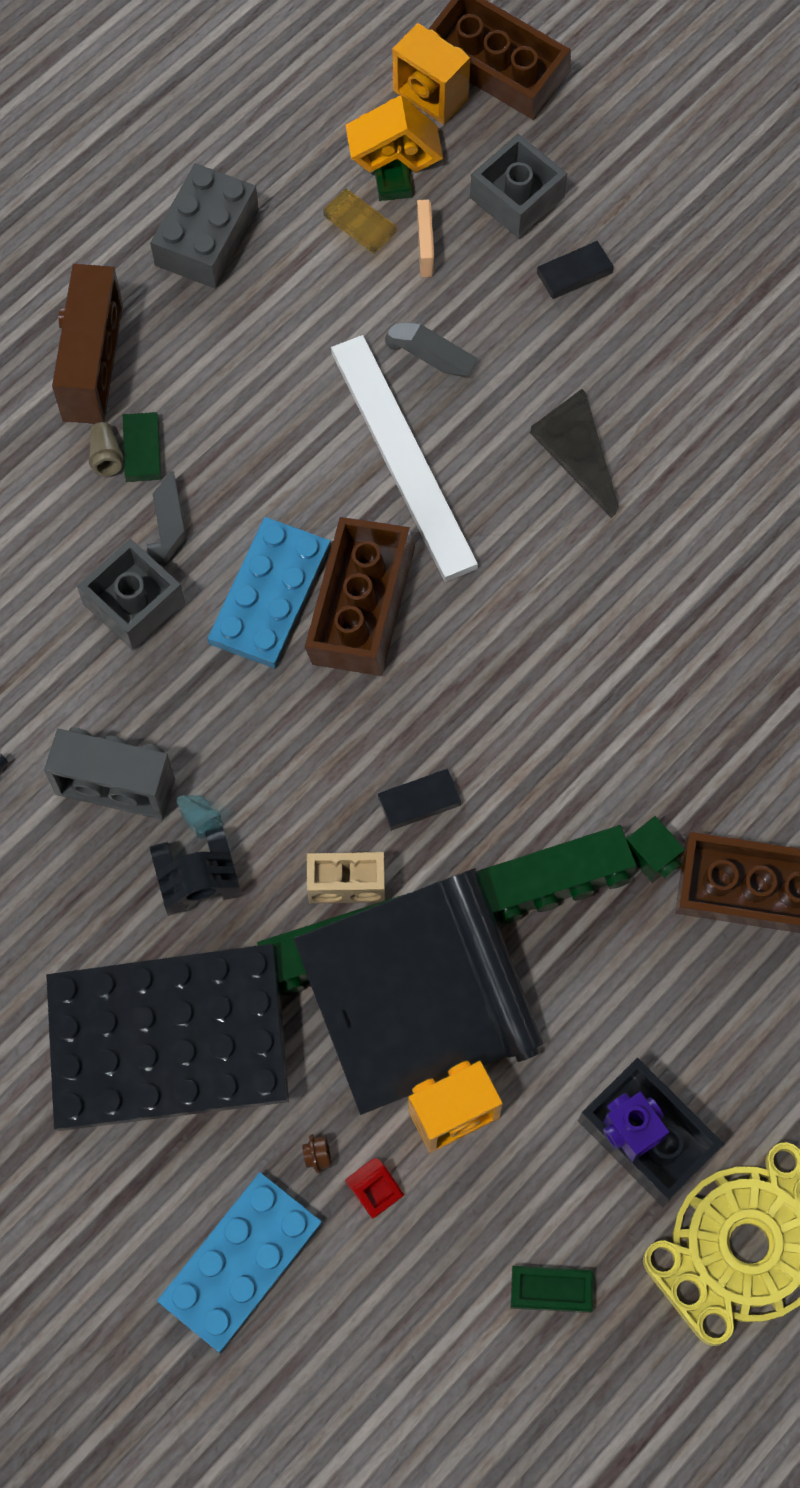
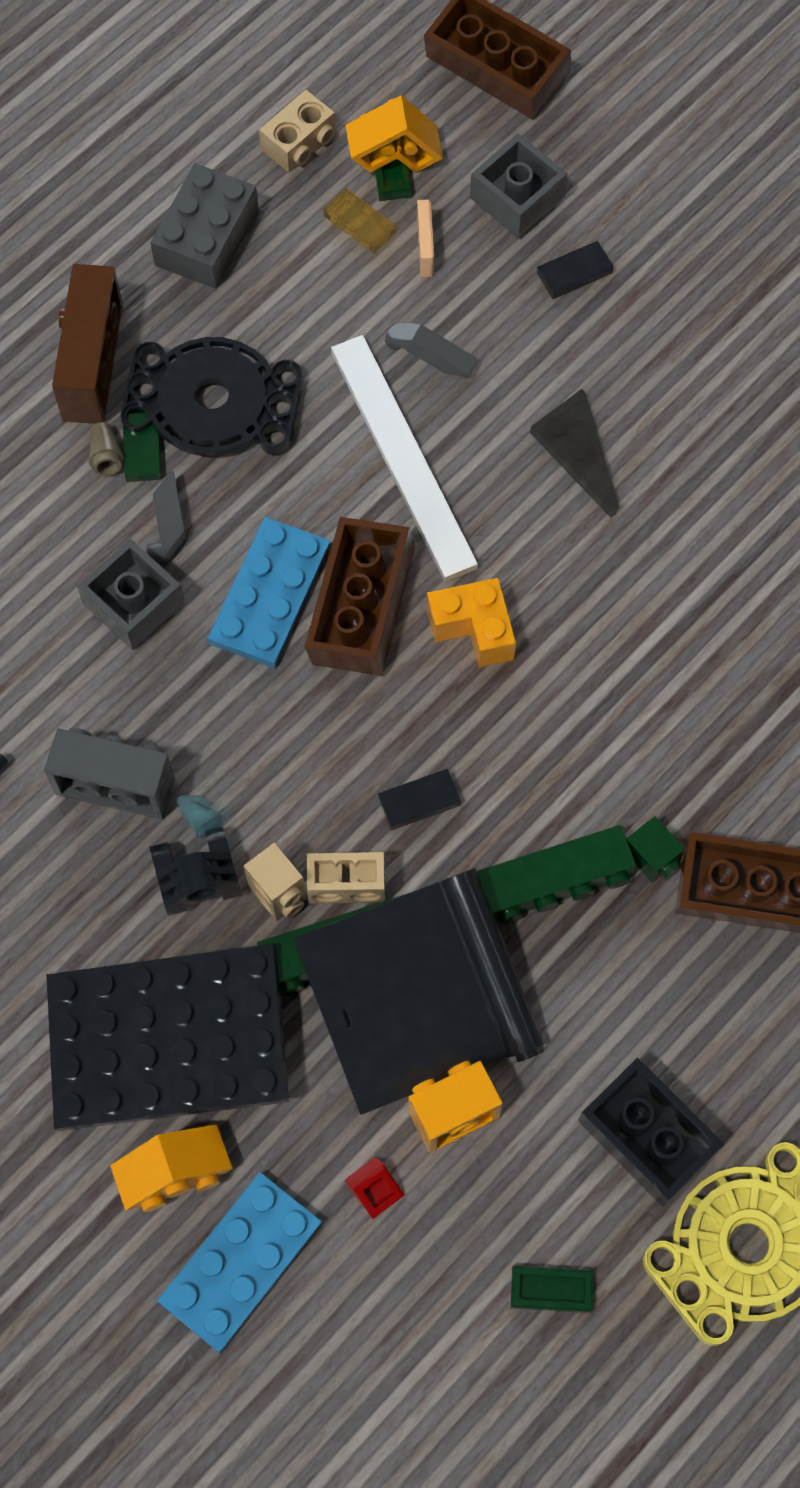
(170, 1167): none -> light orange brick
(219, 430): none -> black piece
(276, 883): none -> tan brick
(302, 124): none -> tan brick
(317, 1153): reddish brown plate -> none
(431, 73): light orange brick -> none
(475, 611): none -> light orange brick
(634, 1139): dark purple brick -> none

